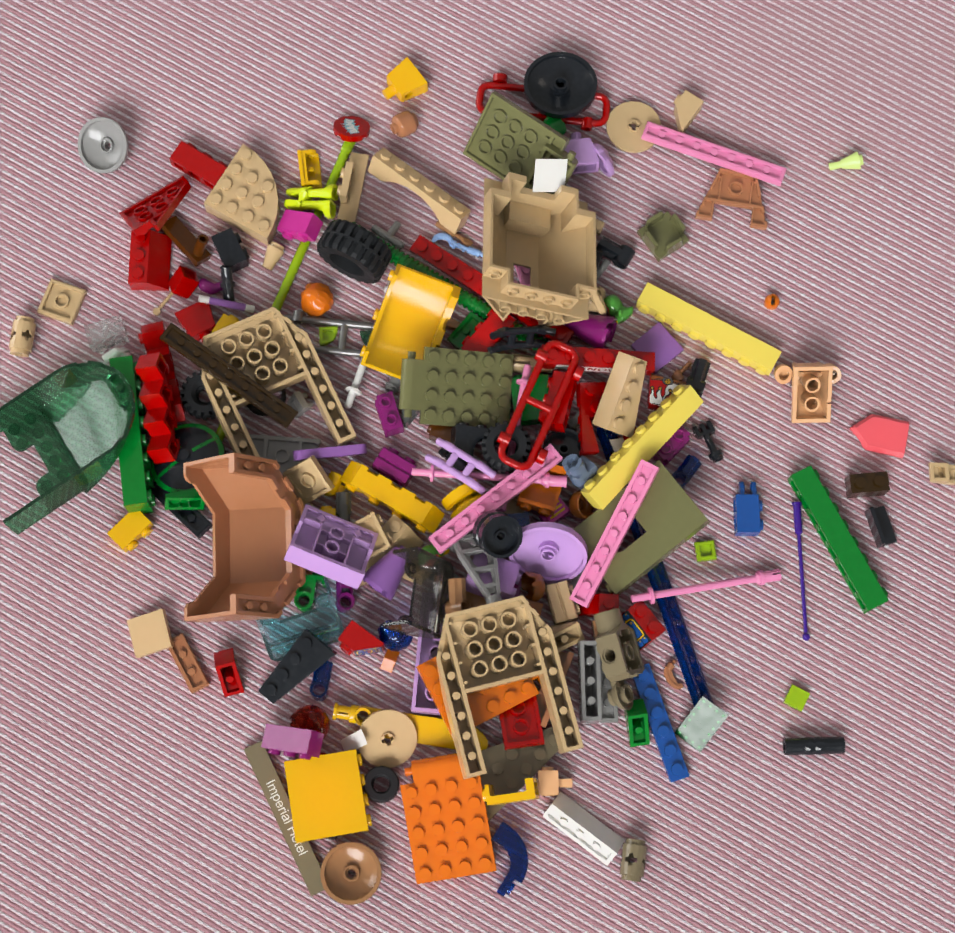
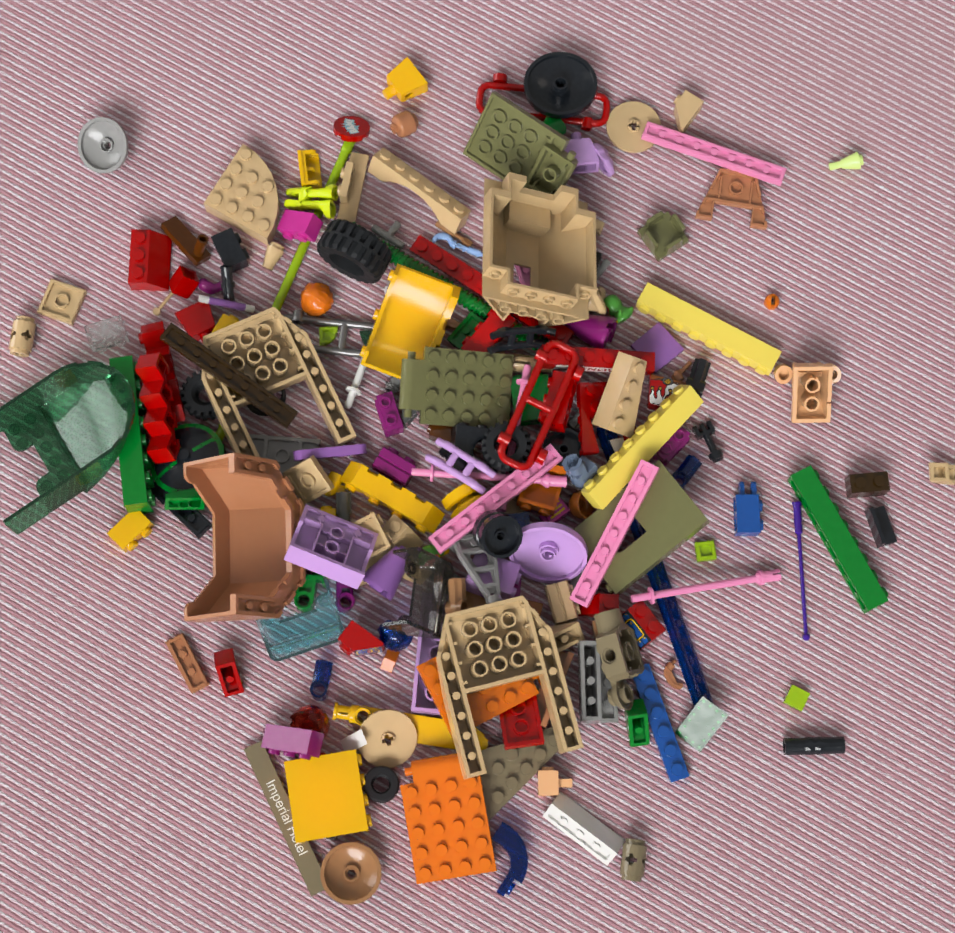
(115, 352): white arm -> none
(150, 633): tan tile -> none
(155, 208): red wing -> none
(197, 164): red brick -> none
(298, 402): light grey tile -> none
(300, 661): black wing -> none
(530, 794): yellow panel -> none
(534, 585): dark orange hair -> none
(549, 174): white sticker -> none
(618, 254): black piece -> none
(882, 435): coral tile -> none

